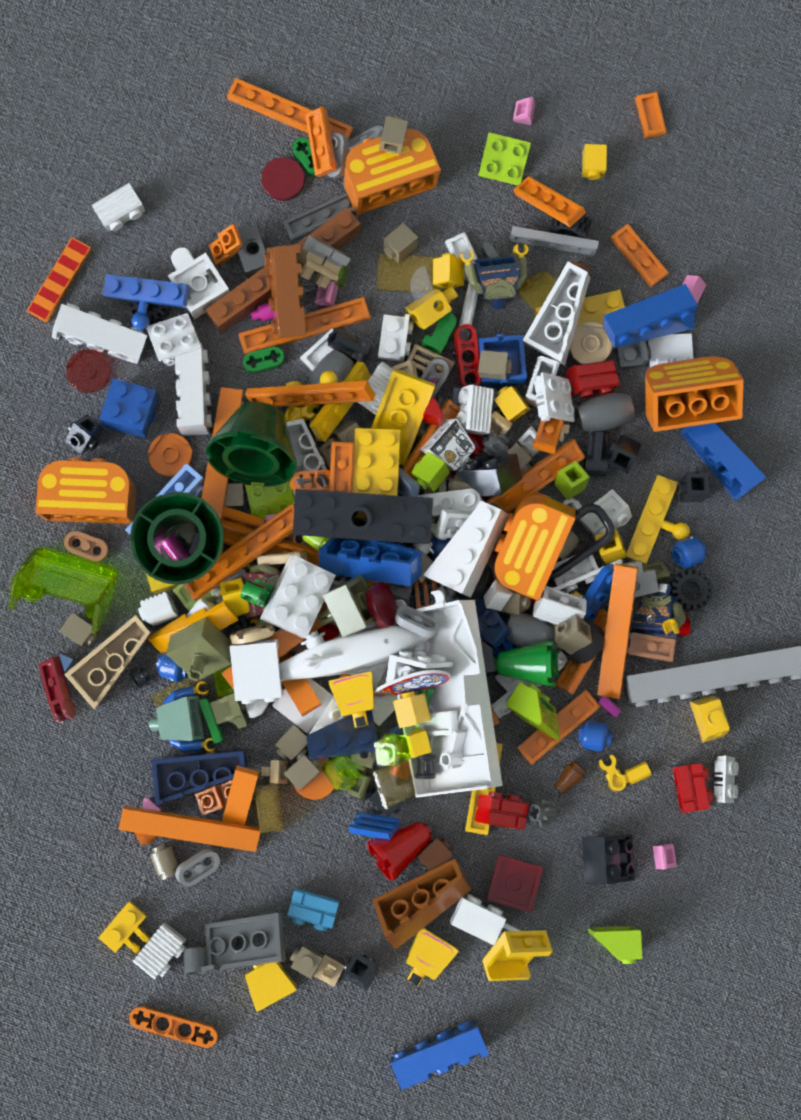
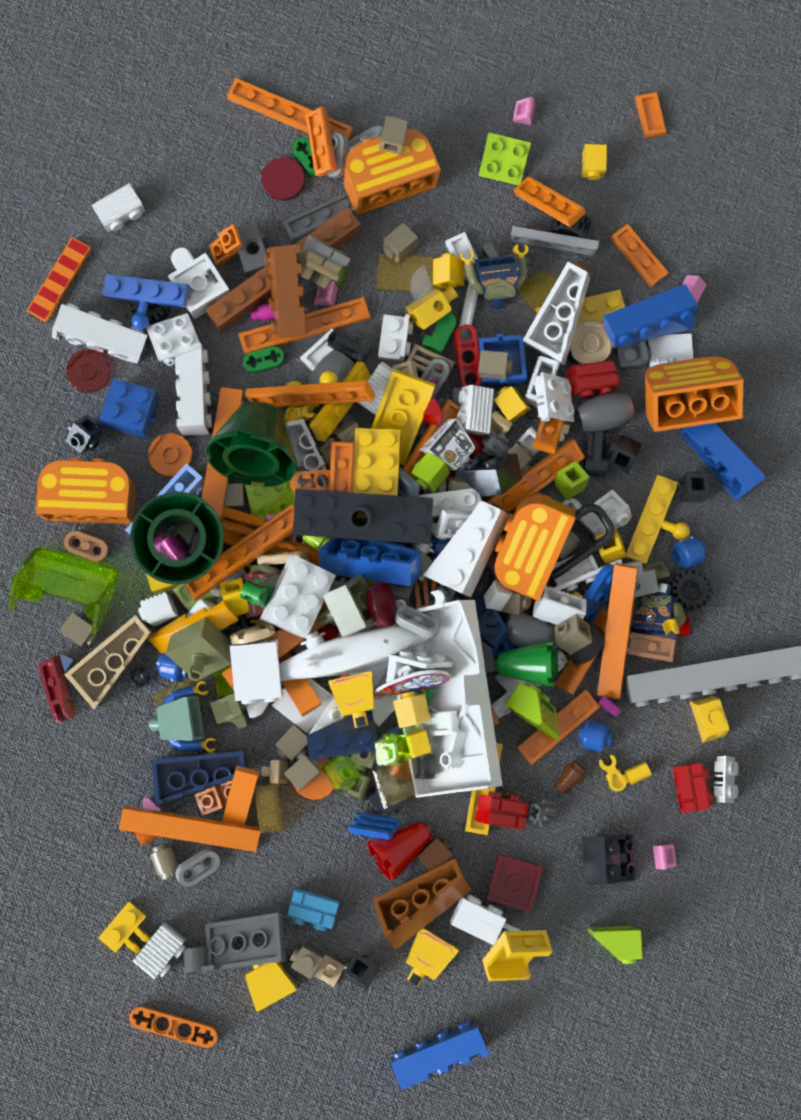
(215, 730): green tile -> none

